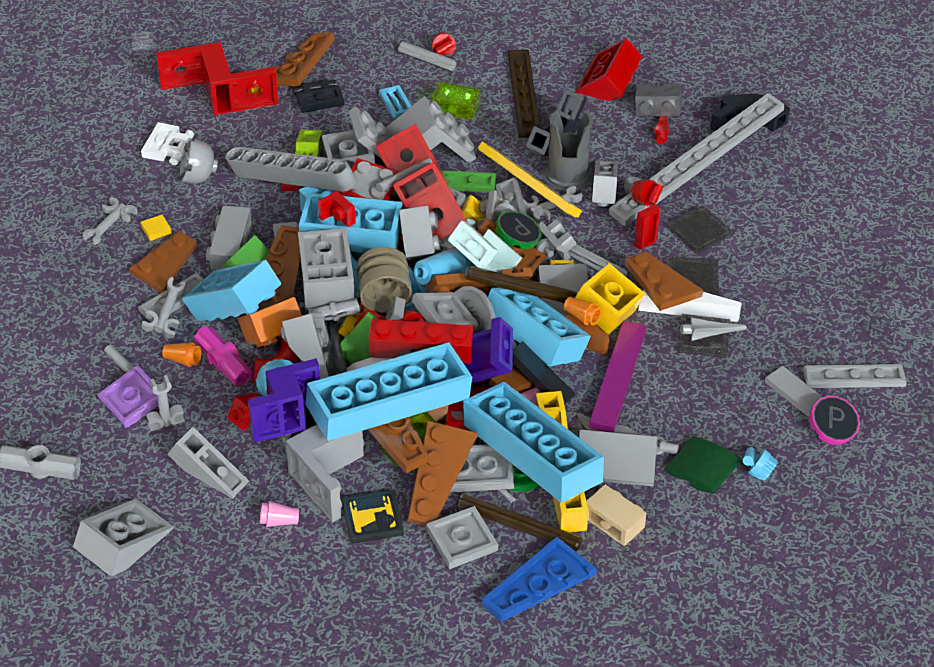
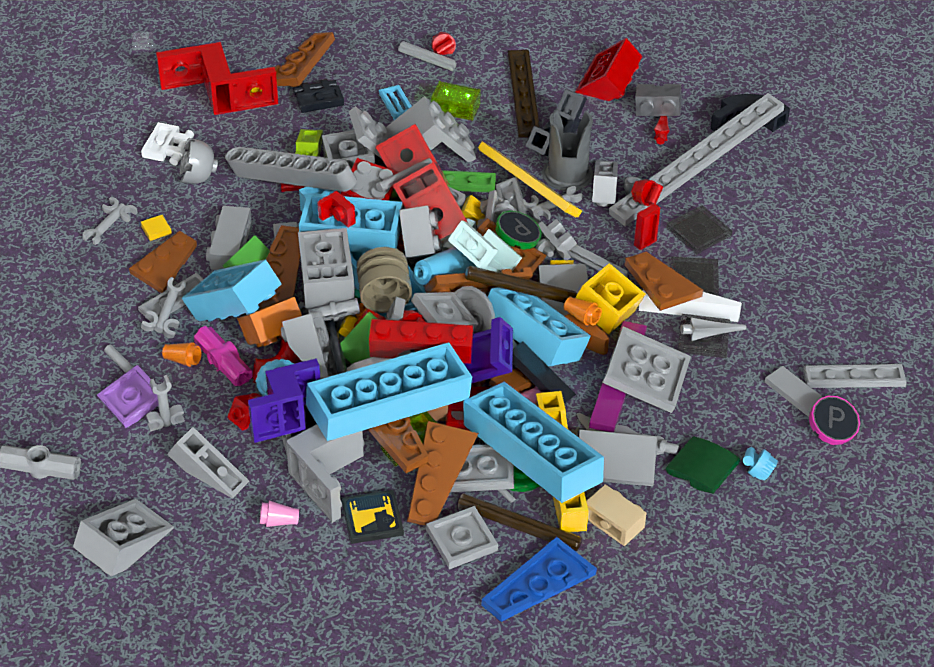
(647, 369): none -> light grey plate

